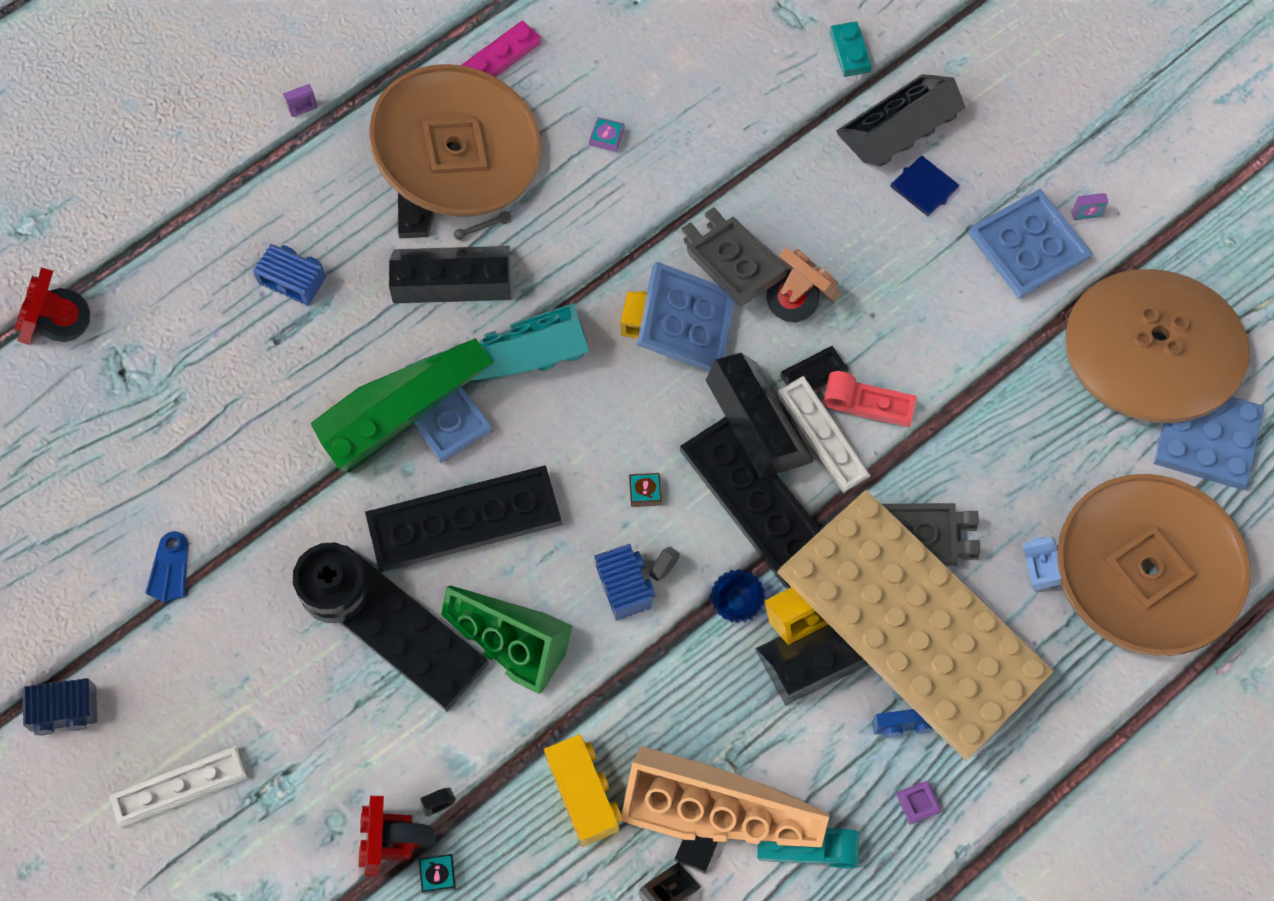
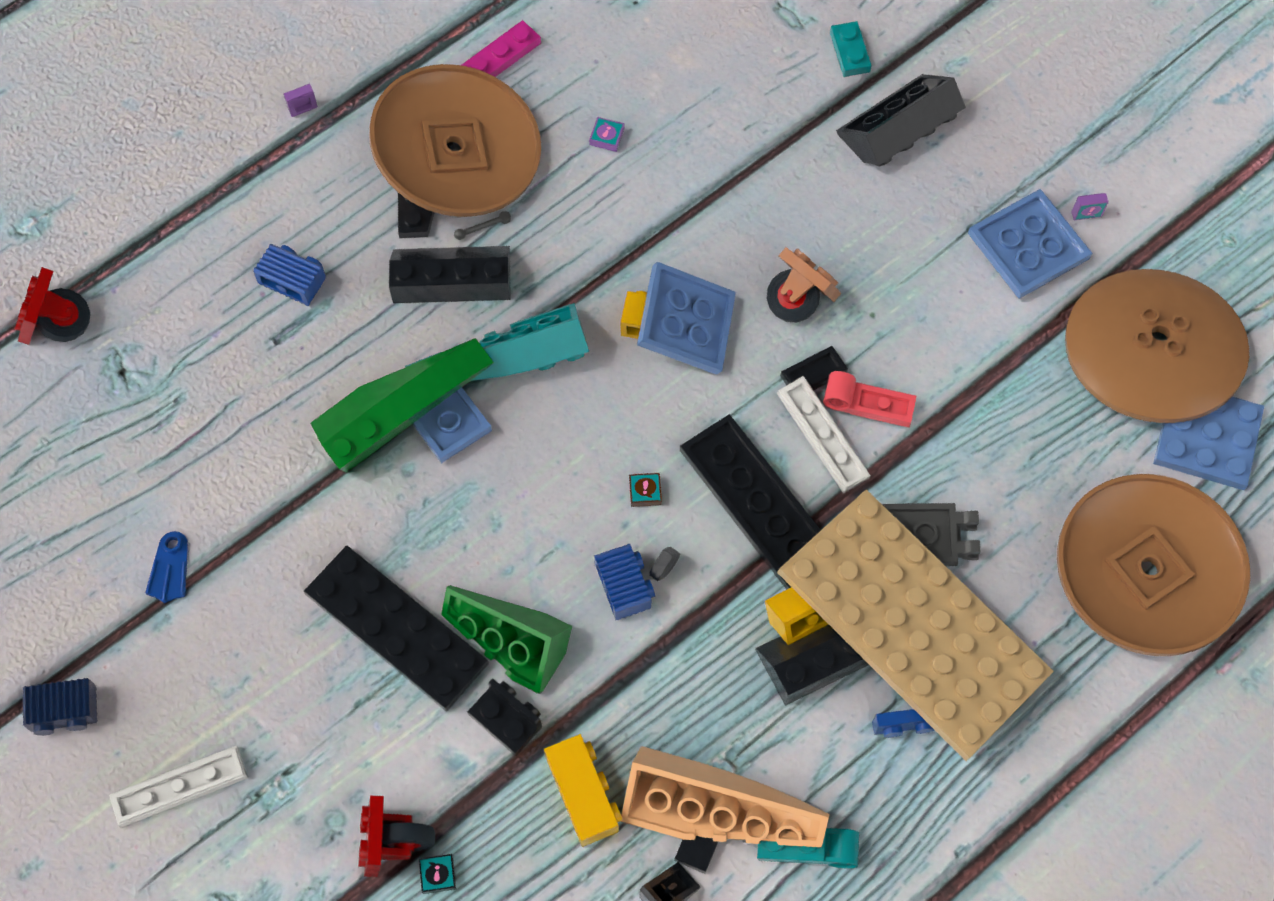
(331, 582): black wheel -> none
(437, 801): black tile -> none
(463, 518): black plate -> none
(506, 716): none -> black bracket
(733, 258): dark grey tile -> none
(738, 596): clear blue hat -> none
(757, 415): black slope -> none
(918, 802): medium lavender tile -> none
(924, 186): clear blue piece -> none
(1042, 562): light blue bracket -> none

